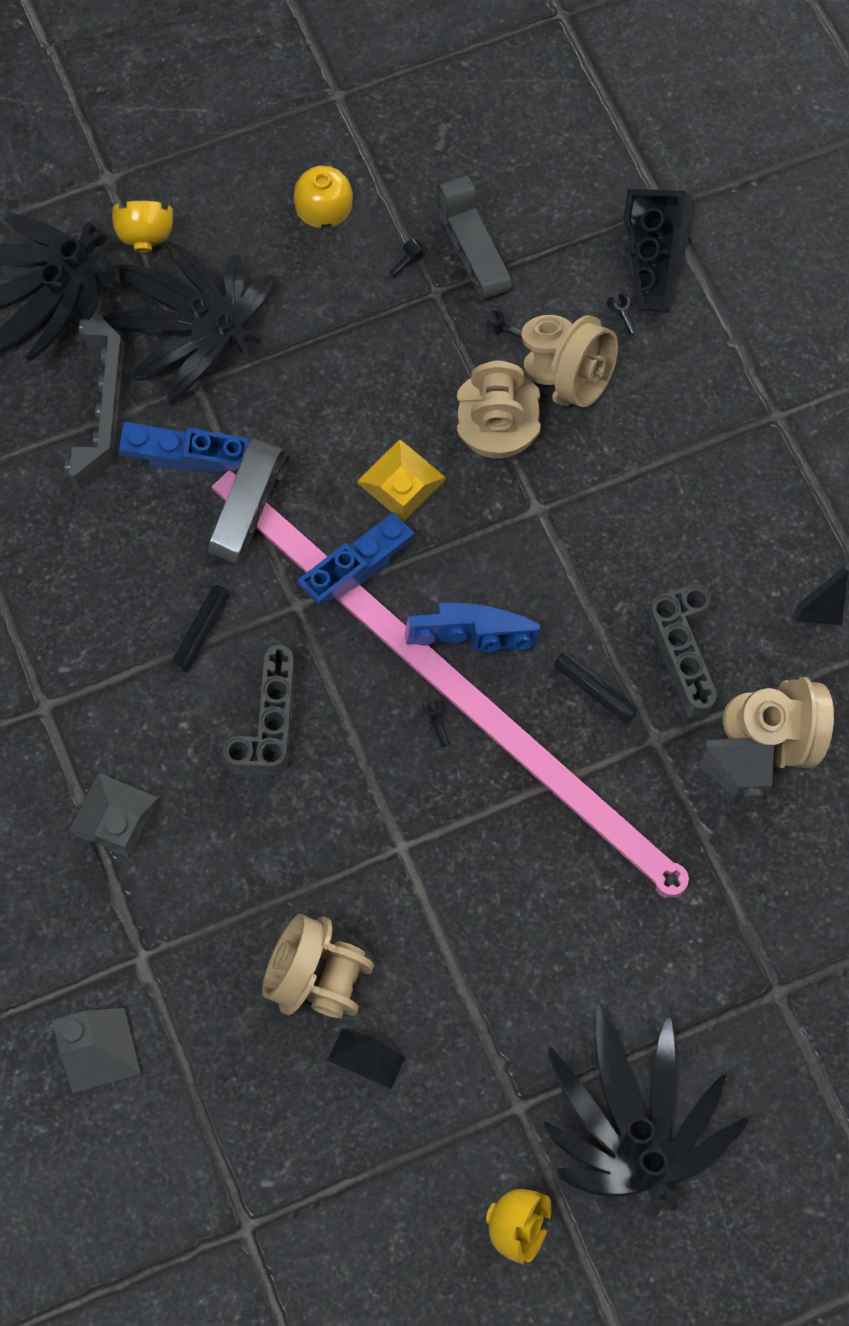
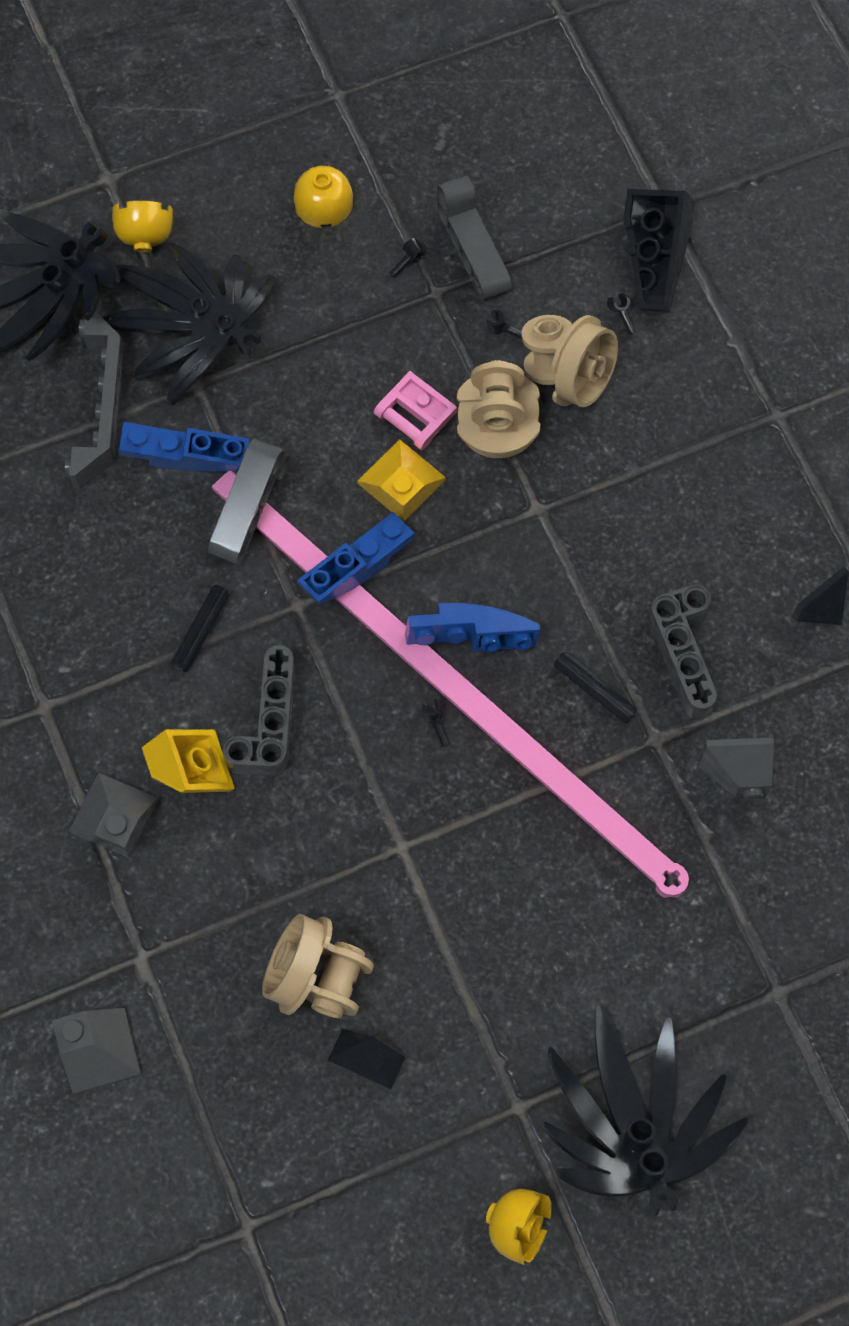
(188, 761): none -> yellow slope
(422, 403): none -> bright pink plate
(792, 718): tan piece -> none

